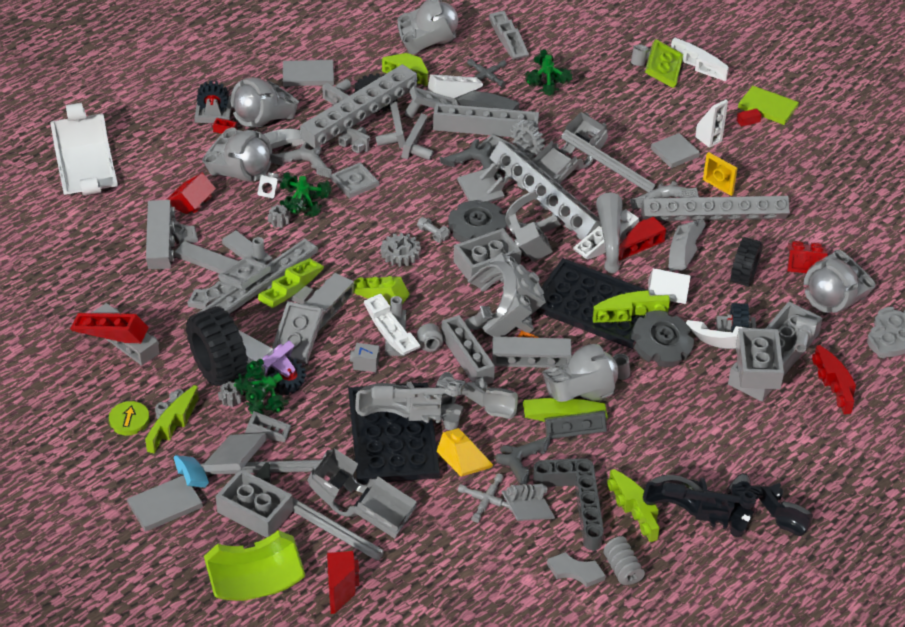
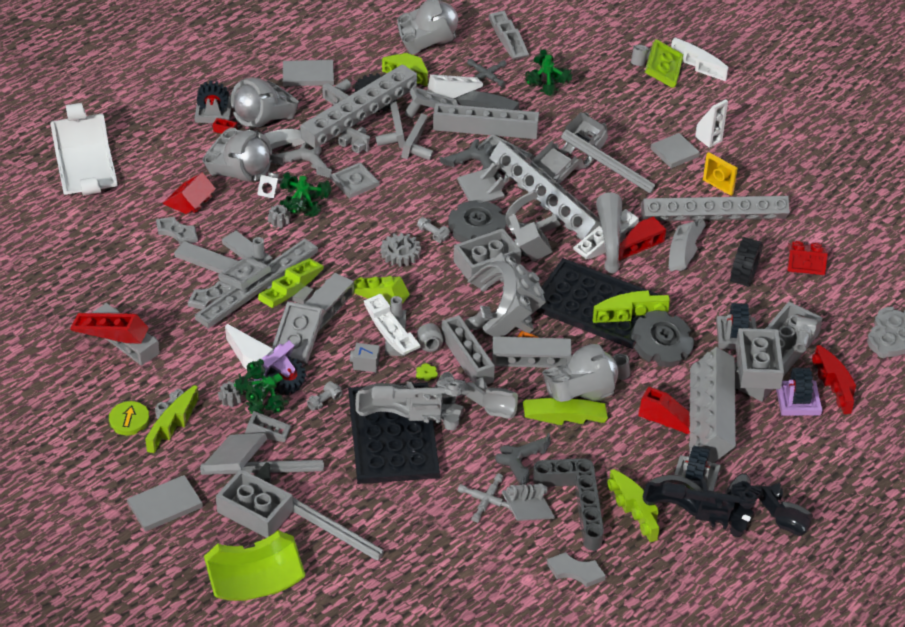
(160, 234): light grey brick -> none
(192, 471): medium azure slope -> none
(216, 345): black tyre -> none
(331, 390): none -> light grey bar
(342, 578): red slope -> none
(379, 503): light grey piece -> none
(426, 372): none -> lime plant
(462, 453): yellow slope -> none
(527, 137): light grey gear -> none
(576, 424): dark grey tile -> none
(623, 561): light grey piece -> none
(665, 191): light grey piece -> none
(665, 410): none -> red slope
(669, 283): white slope -> none
(698, 467): none -> plate
(713, 337): white slope -> none
(713, 403): none -> light grey brick
(748, 117): red piece -> none
(769, 104): lime tile -> none
(799, 394): none -> plate
(836, 283): light grey piece -> none

